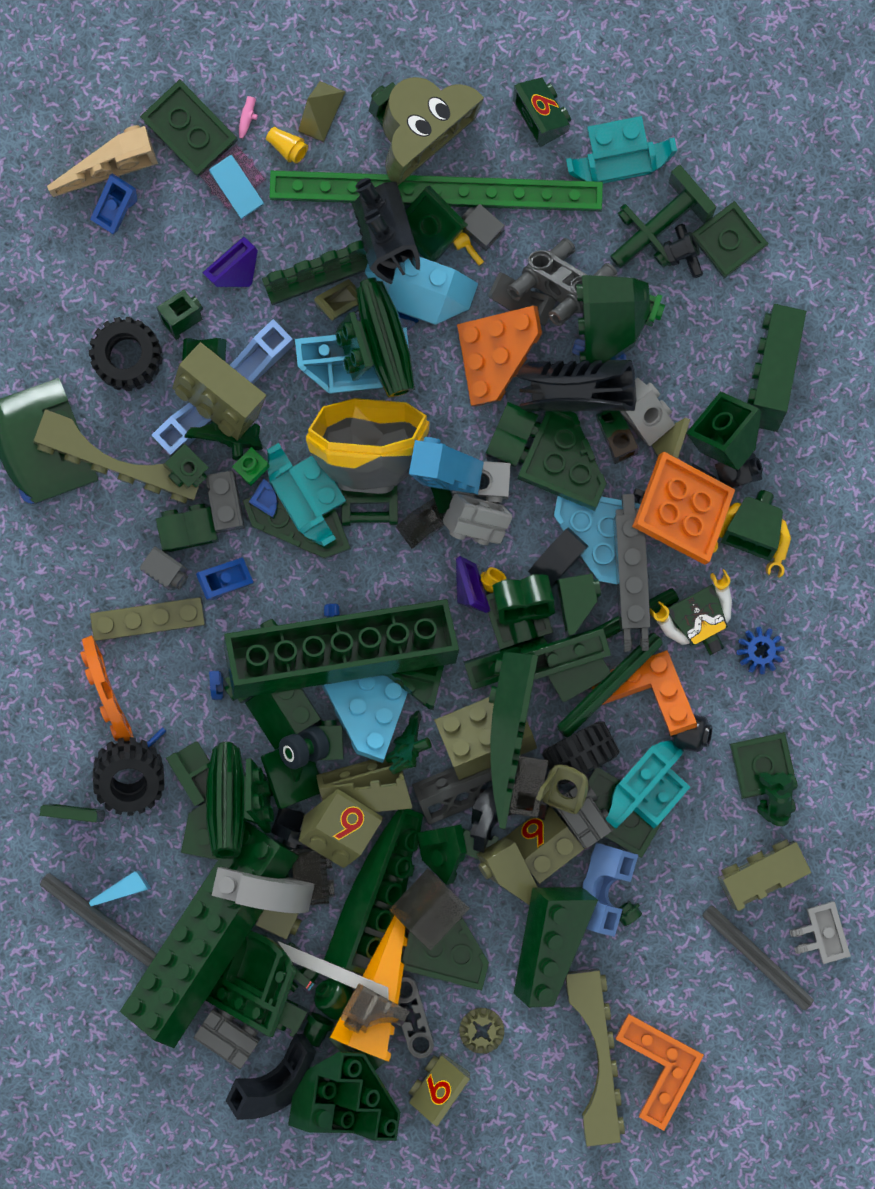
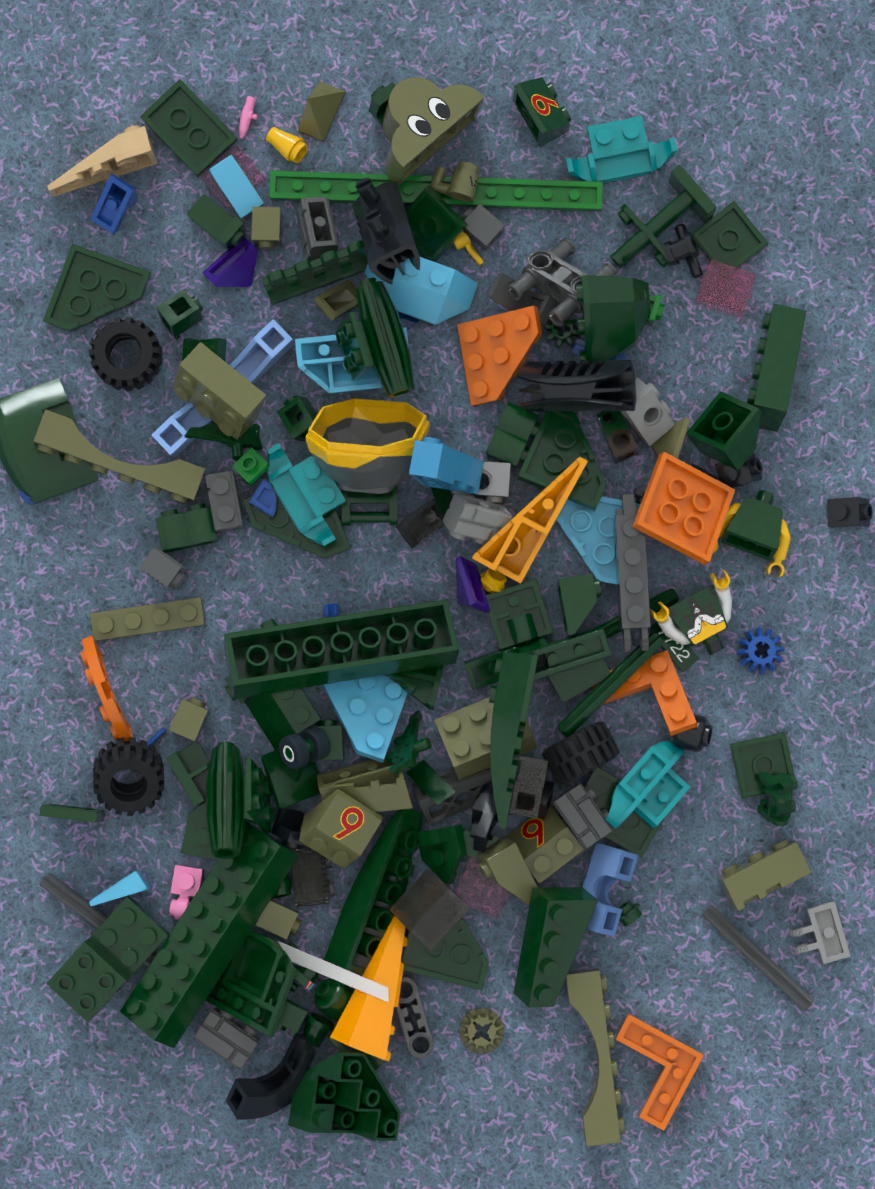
(93, 288): none -> dark green plate
(108, 959): none -> dark green piece
(185, 883): none -> bright pink plate
(186, 468): dark green brick -> none
(190, 718): none -> olive brick
(216, 685): blue tile -> none
(217, 222): none -> dark green bracket
(224, 578): blue slope -> none
(264, 893): light grey arch -> none
(266, 227): none -> olive brick
(291, 414): none -> dark green brick
(316, 227): none -> dark grey brick
(370, 1008): clear smoke arch -> none
(430, 782): none -> dark green sticker
(439, 1088): olive slope -> none
(462, 184): none -> olive piece
(480, 892): none -> piece
(521, 539): none -> light orange wedge
(523, 599): dark green brick -> none
(551, 794): olive piece -> none
(559, 556): black slope -> none
(566, 337): none -> dark green gear
(681, 654): none -> dark green sticker
(726, 288): none -> clear pink piece
(849, 512): none -> black bracket

